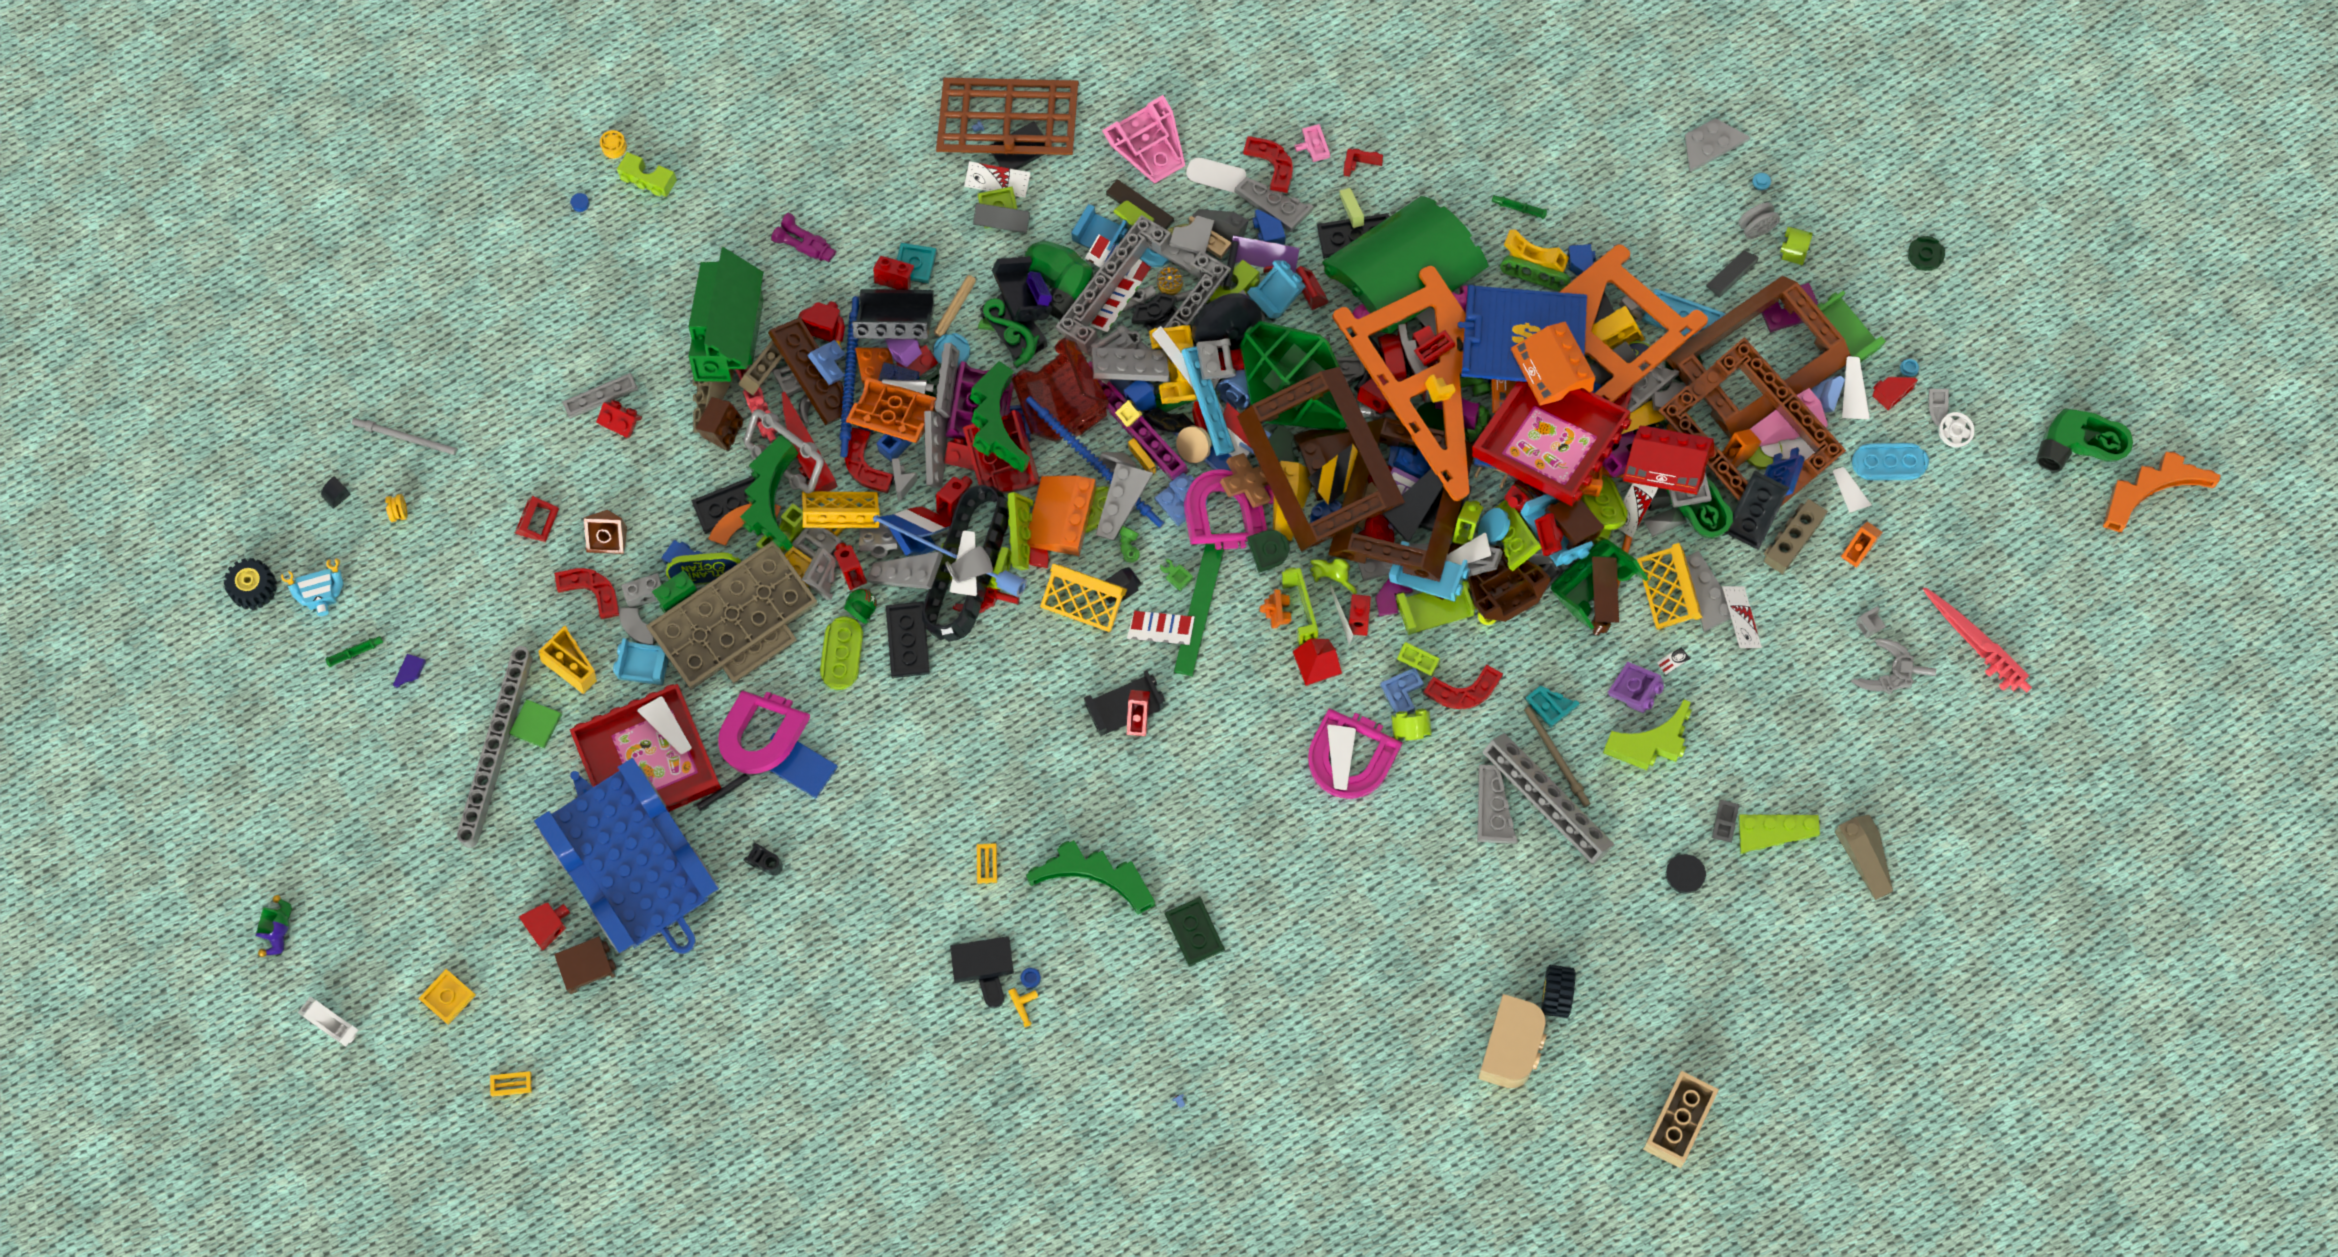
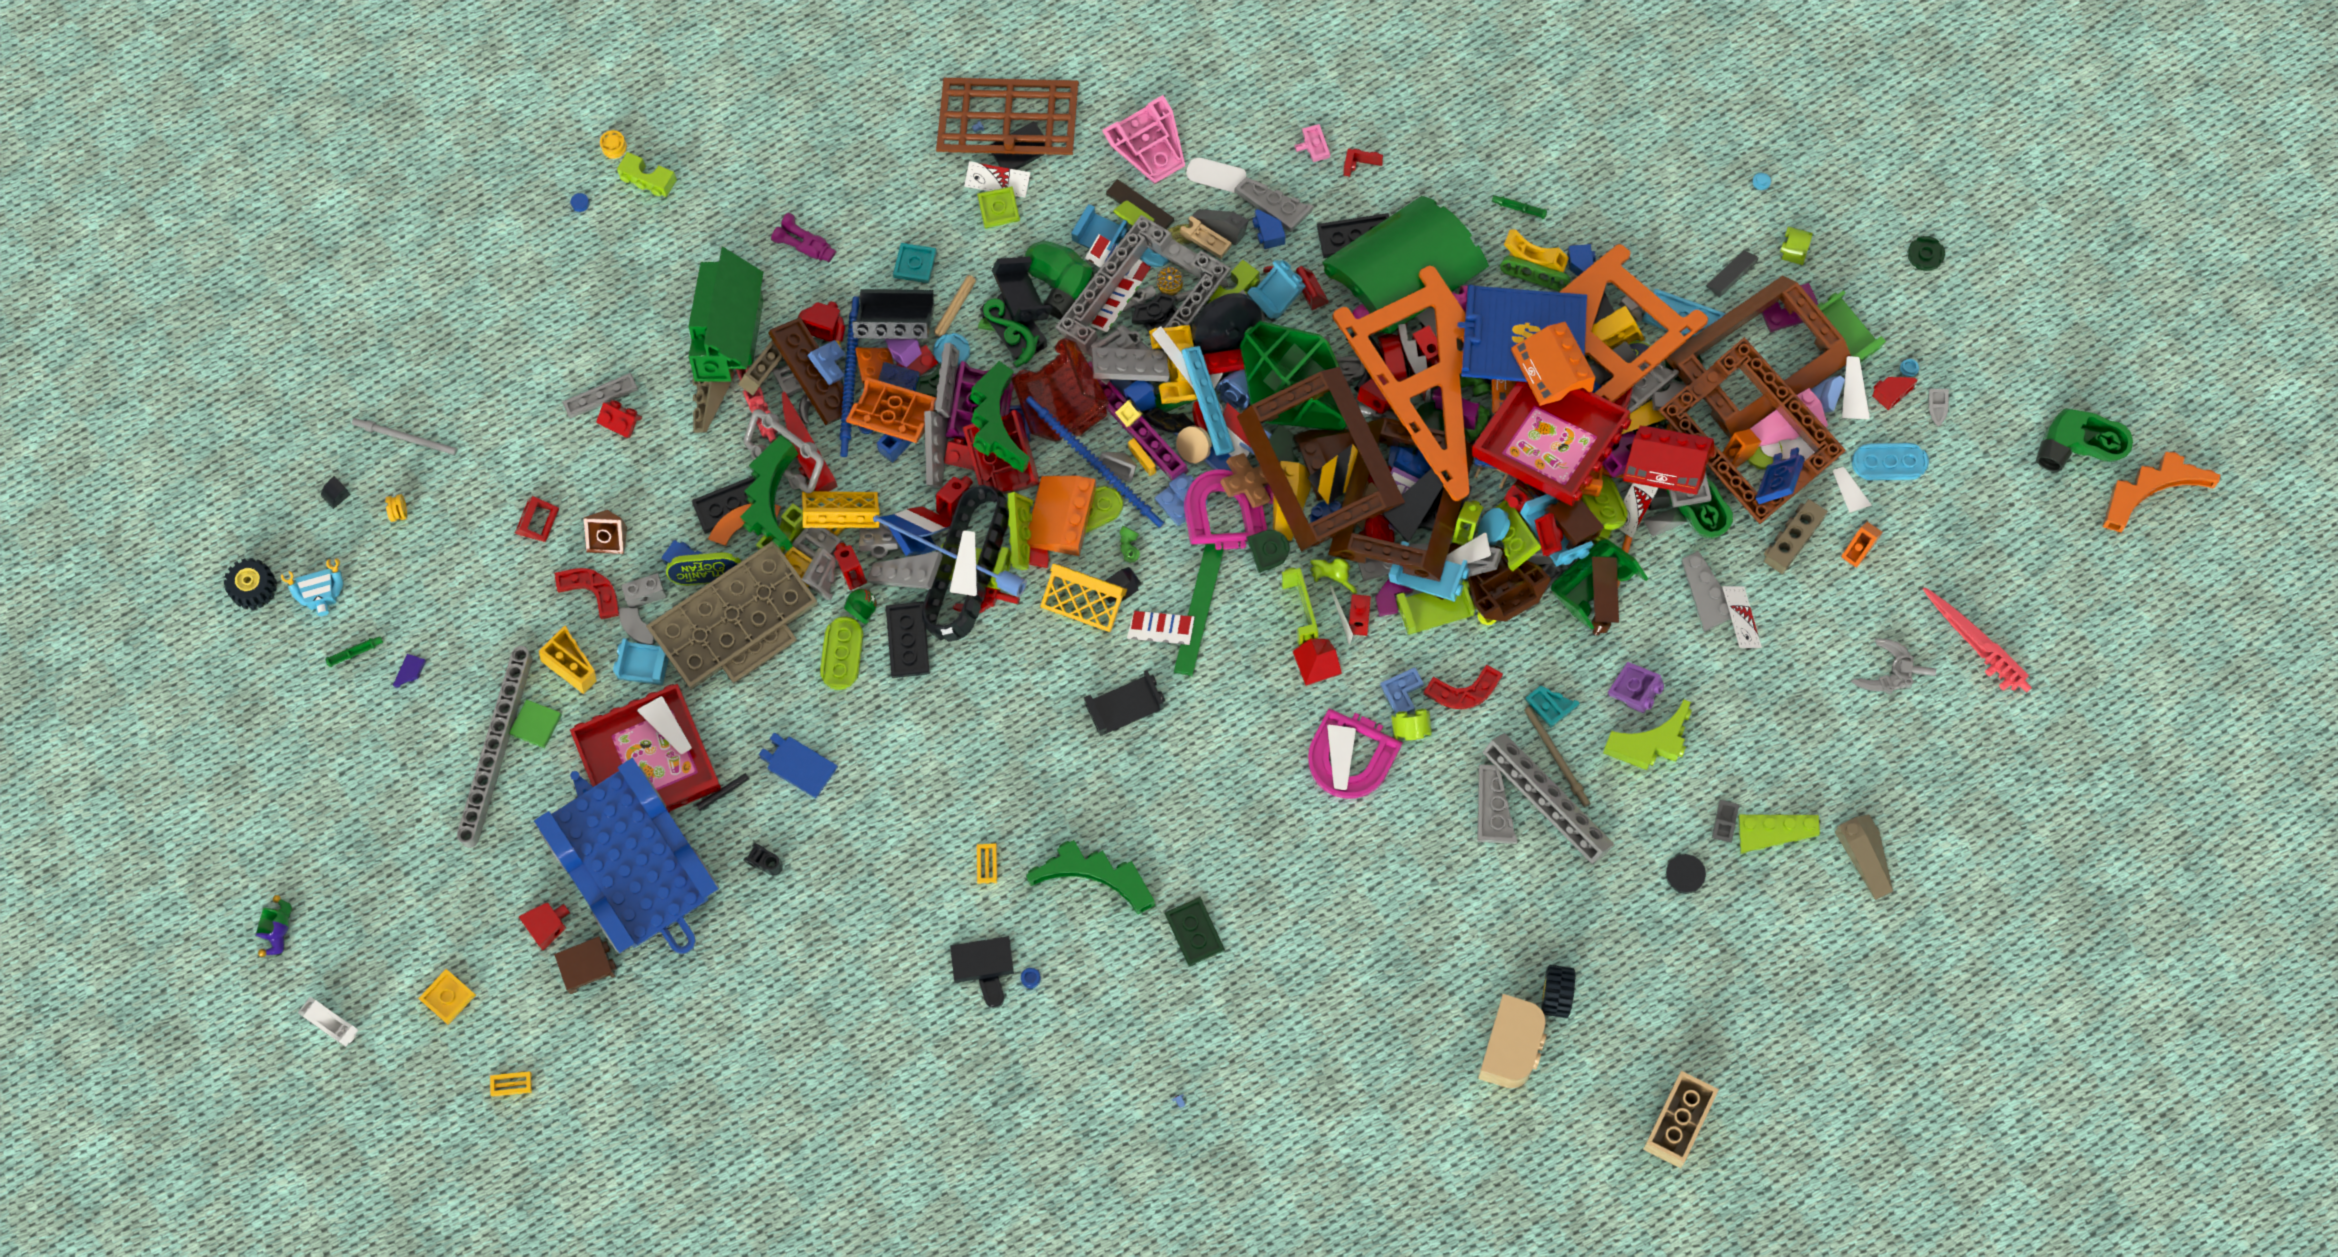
(674, 591): green panel -> none
(720, 423): reddish brown slope -> none
(780, 746): dark pink piece -> none
(859, 469): red plate -> none
(893, 273): red bracket -> none
(903, 481): light grey slope -> none
(915, 385): light grey piece -> none
(970, 565): light grey piece -> none
(1001, 218): dark grey slope -> none
(1019, 1001): yellow piece -> none
(1039, 288): dark purple piece -> none
(1122, 496): light grey wing -> none
(1138, 712): red slope -> none
(1178, 576): bright green plate -> none
(1194, 236): light grey tile -> none
(1210, 362): light grey plate -> none
(1231, 263): black bar -> none
(1264, 253): medium lavender sticker -> none
(1273, 608): orange hips -> none
(1276, 156): red plate -> none
(1352, 208): yellowish green piece -> none
(1418, 659): lime hinge -> none
(1436, 350): red tile -> none
(1438, 389): yellow panel -> none
(1673, 660): sticker -> none
(1686, 586): yellow fence -> none
(1711, 142): light grey wing -> none
(1757, 509): black tile -> none
(1759, 220): light grey wheel -> none
(1870, 622): light grey panel -> none
(1956, 430): white wheel -> none

